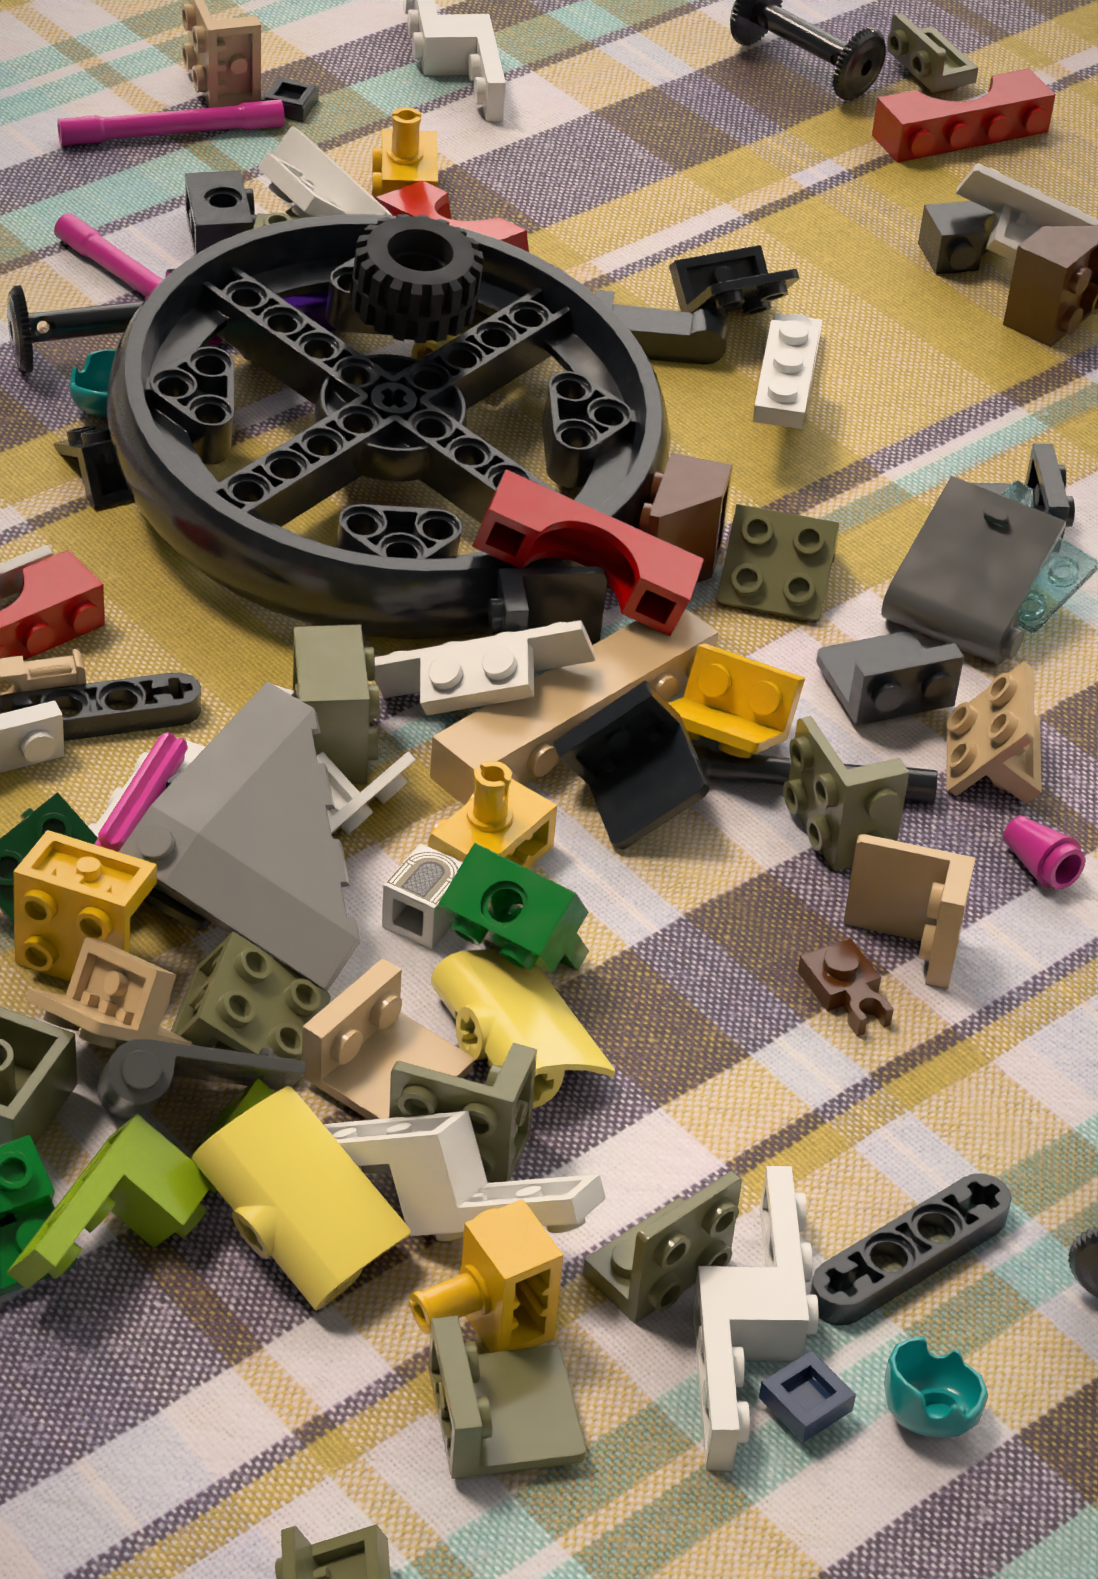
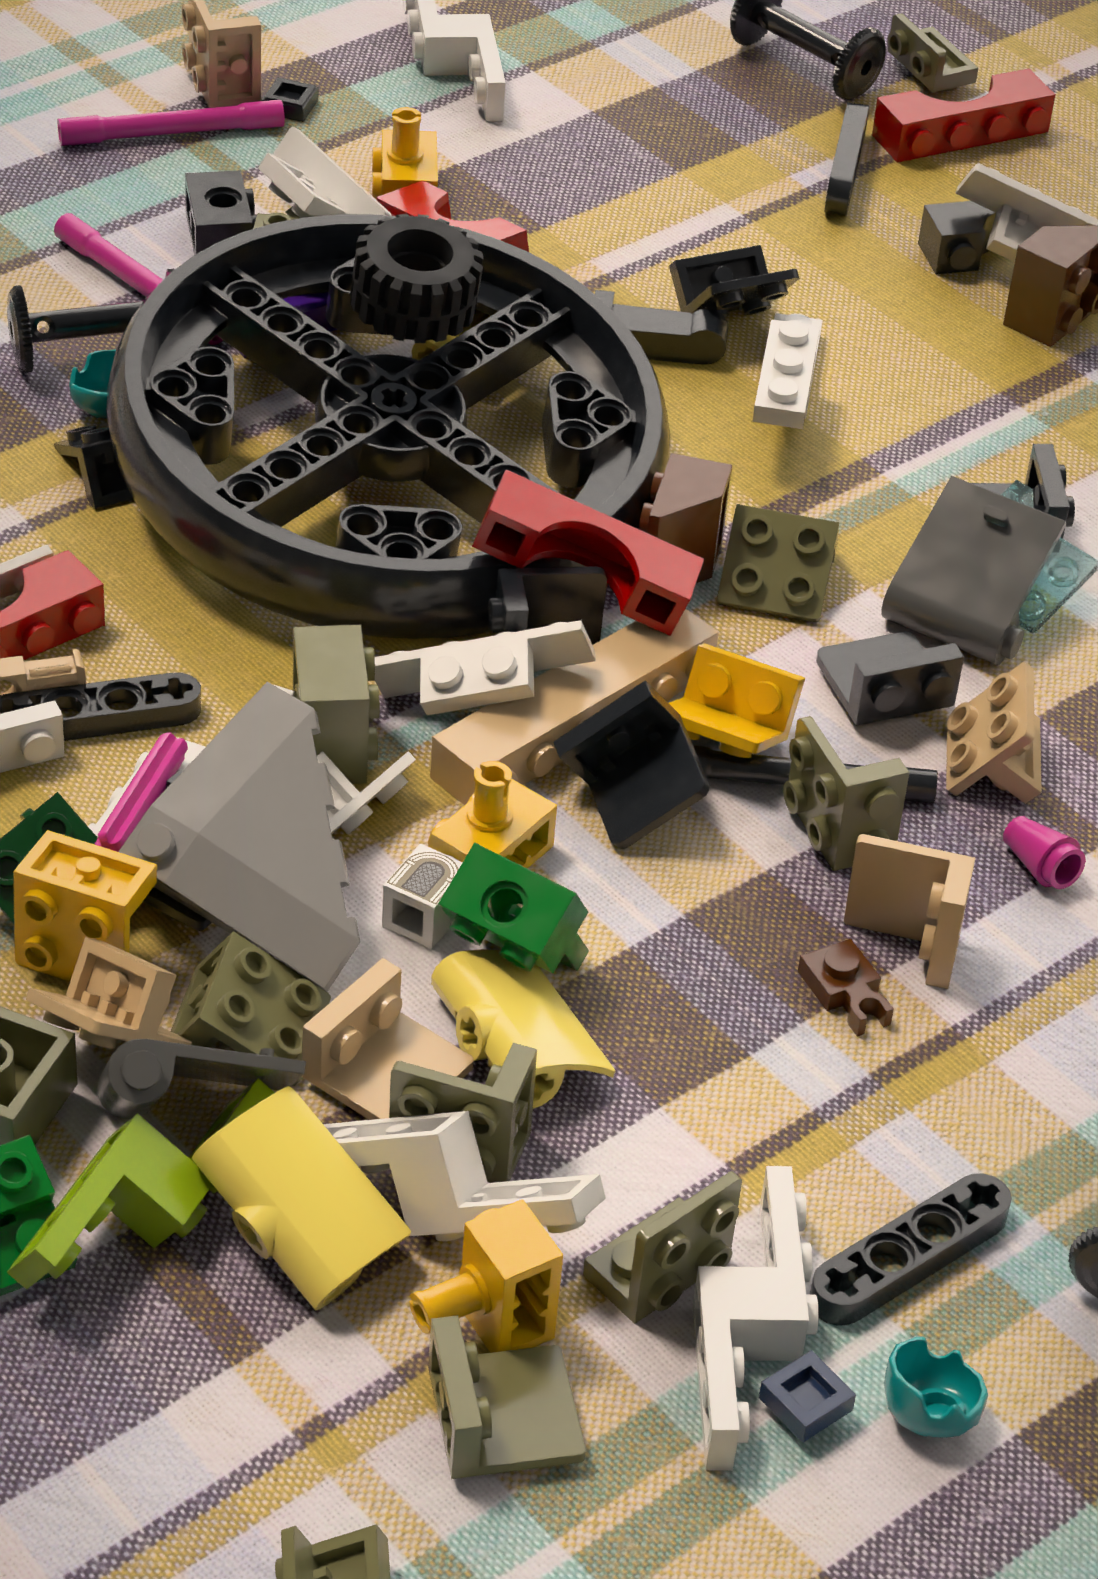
(846, 159): none -> beam

